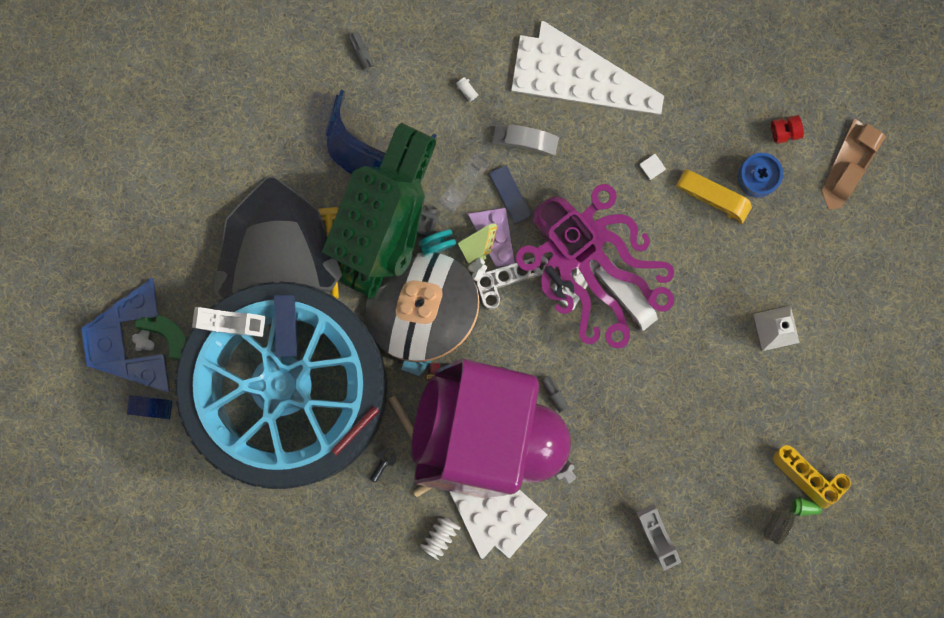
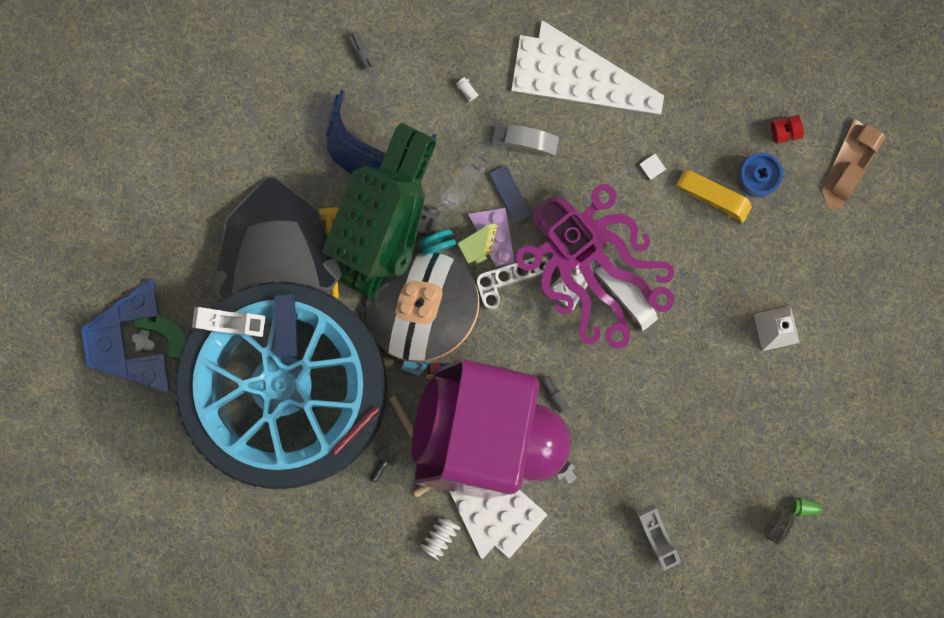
(149, 407): clear blue tile -> none
(477, 268): white piece -> none
(559, 282): black bar -> none
(809, 473): yellow beam -> none

